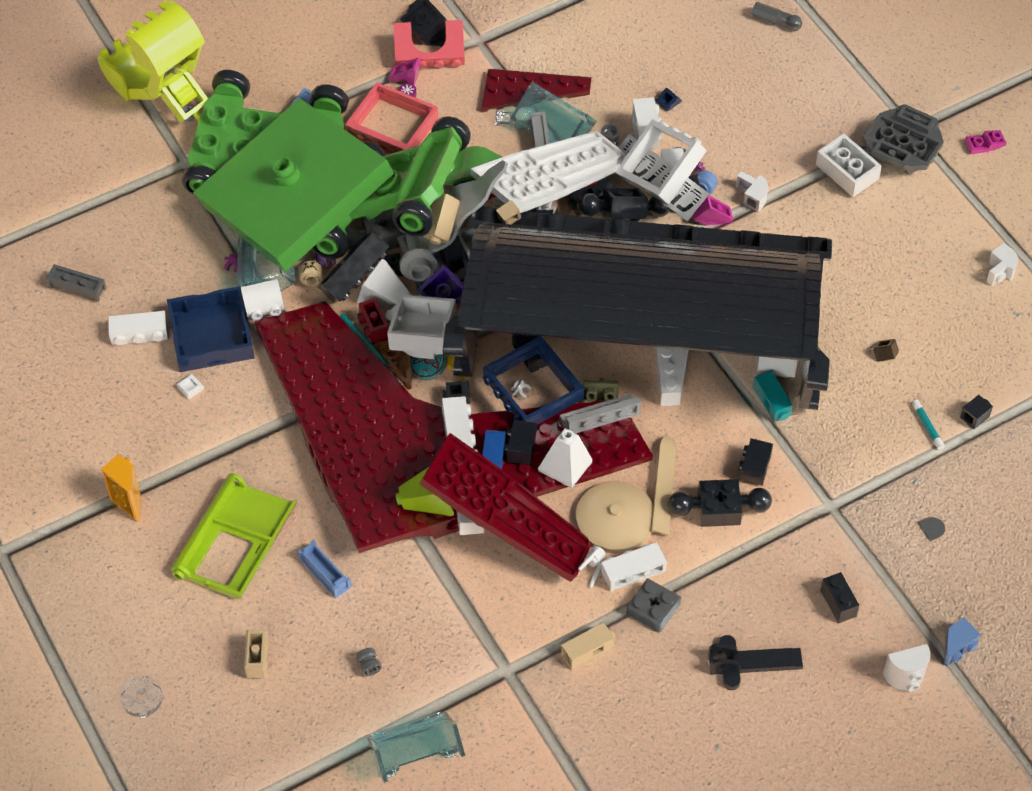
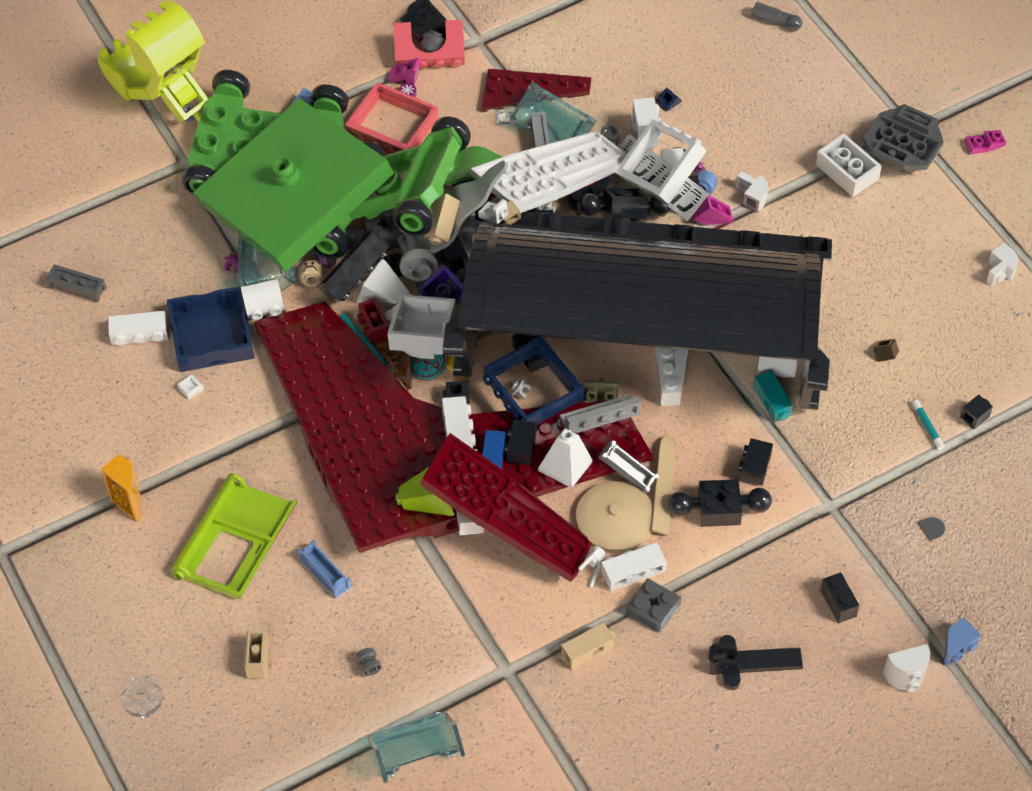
(432, 41): none -> dark grey head
(494, 212): none -> white bracket
(627, 466): none -> light grey container

